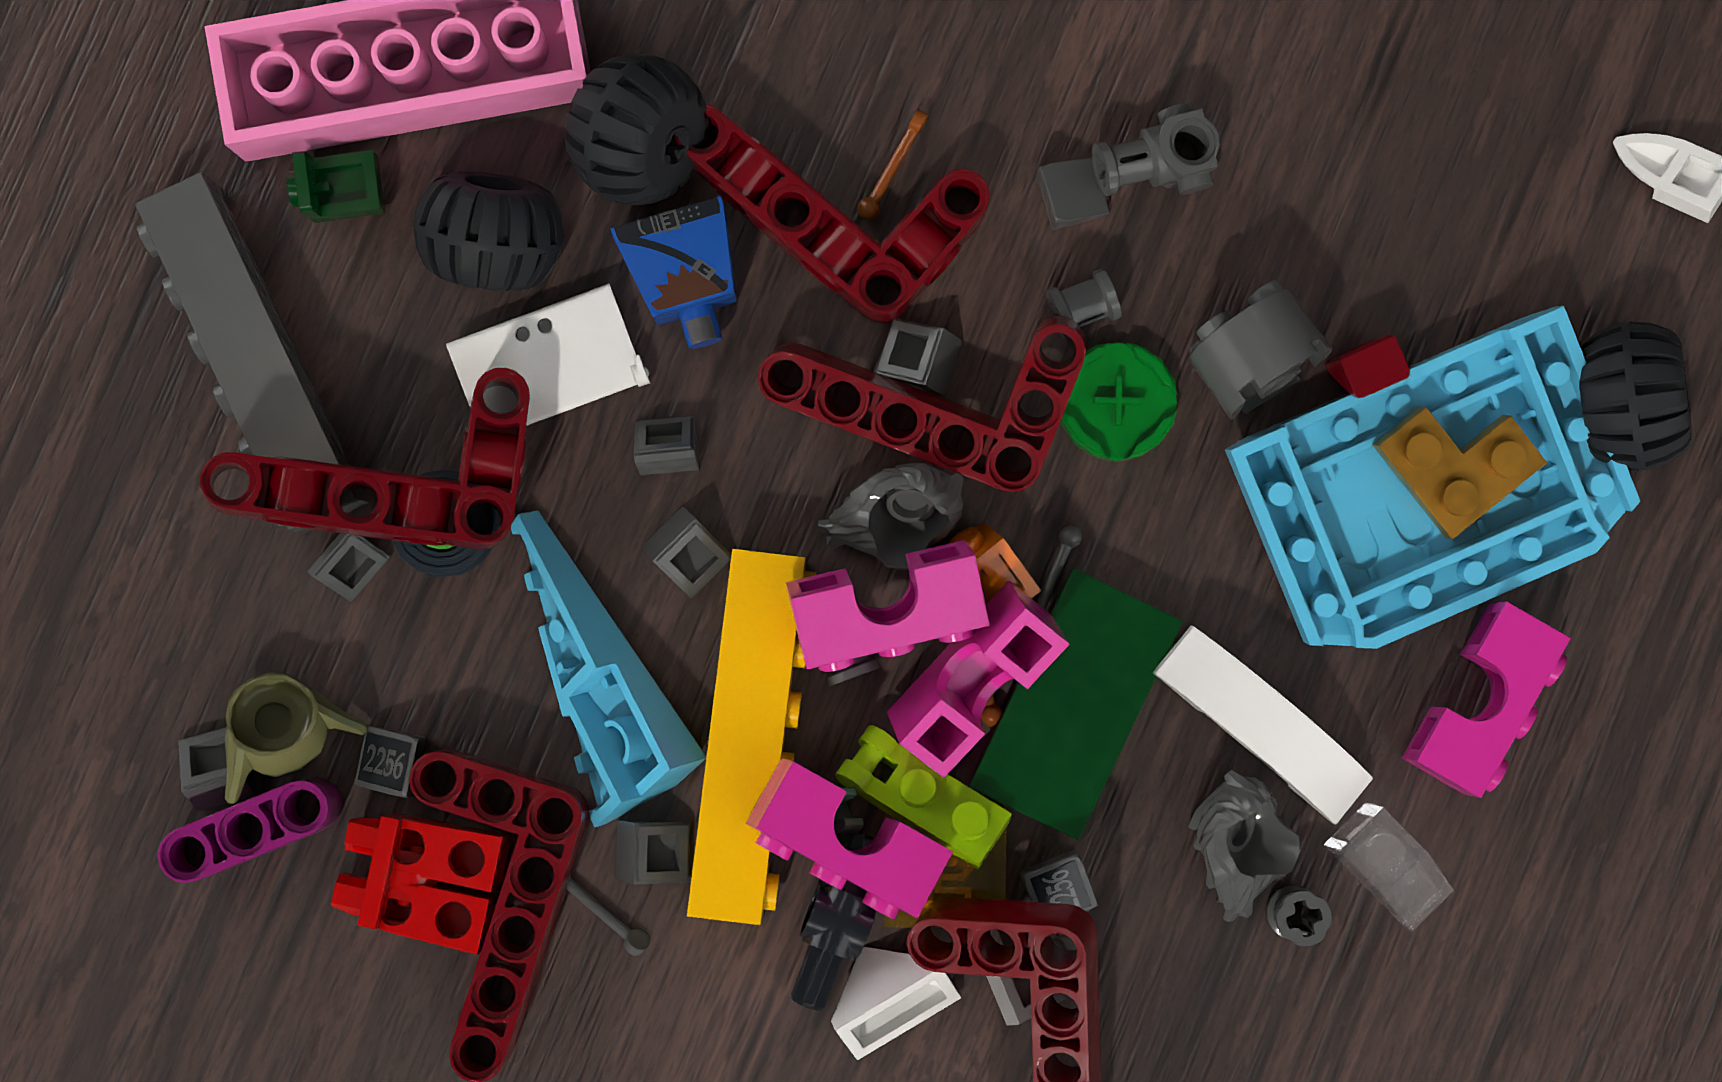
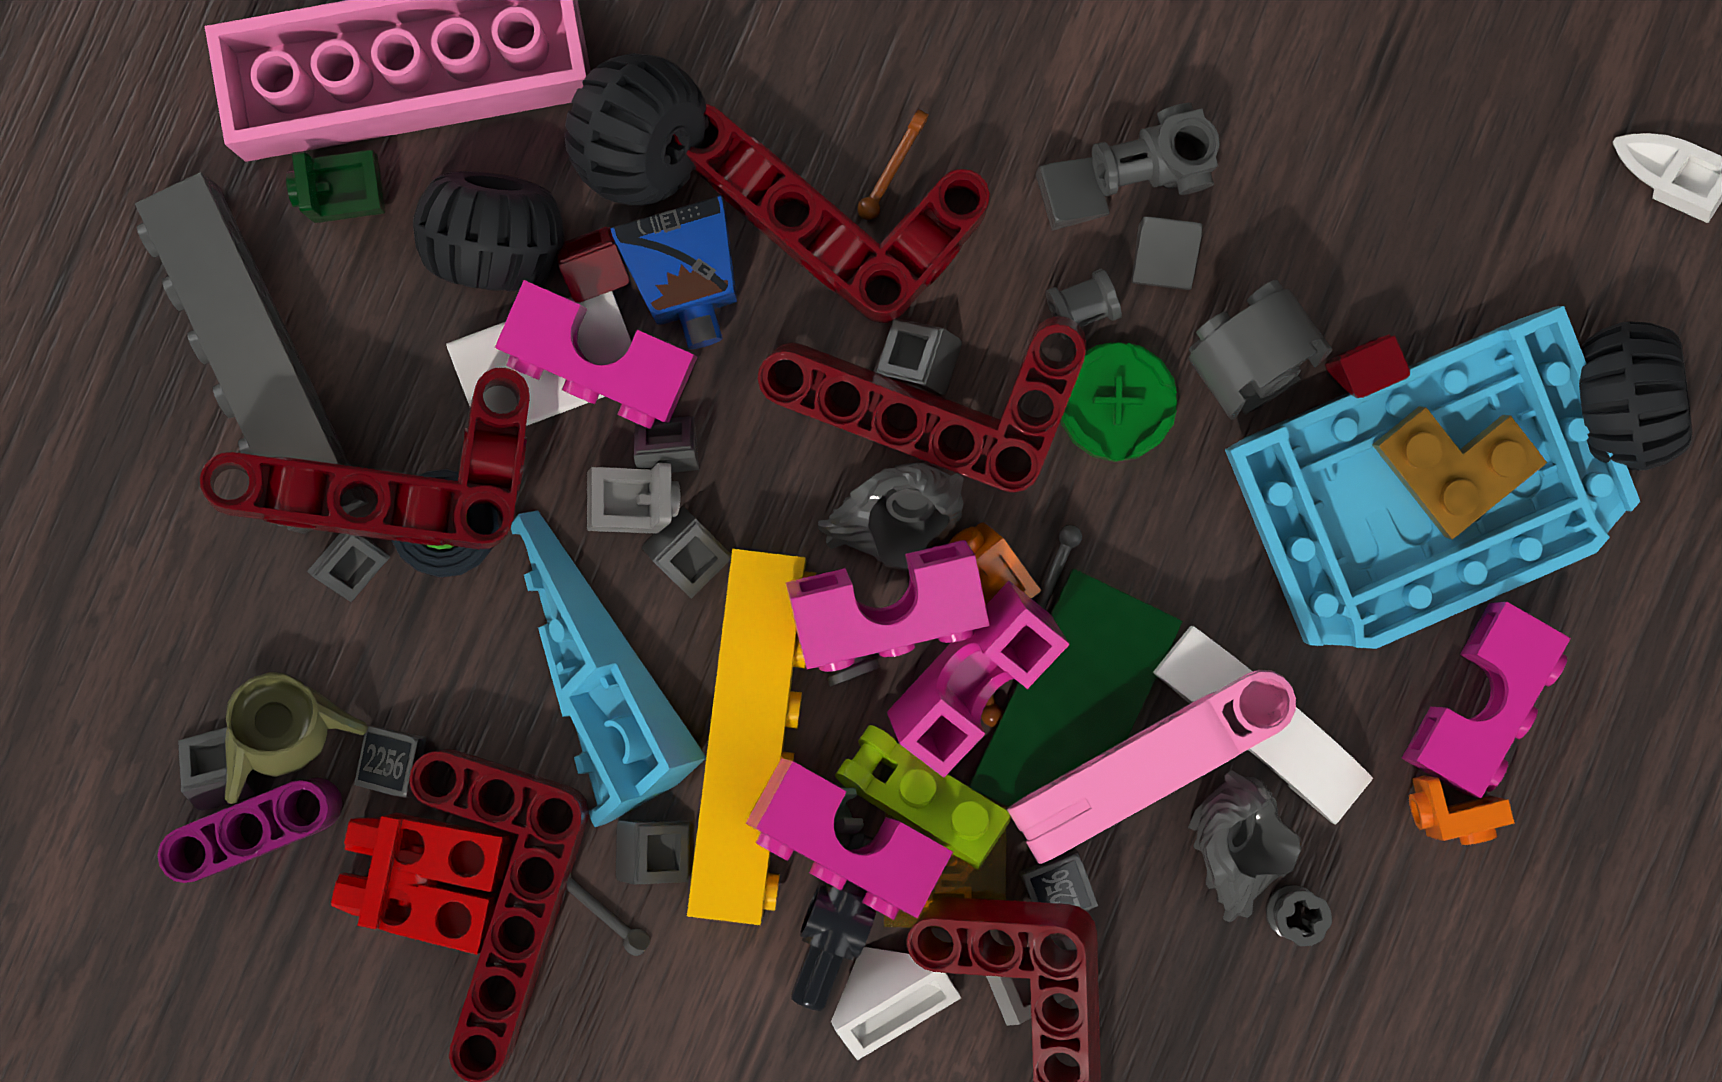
(544, 336): none -> dark pink arch
(592, 265): none -> dark red slope
(631, 499): none -> light grey bracket
(1154, 763): none -> bright pink piece
(1166, 252): none -> dark grey slope
(1390, 865): clear slope -> none
(1470, 820): none -> orange bracket

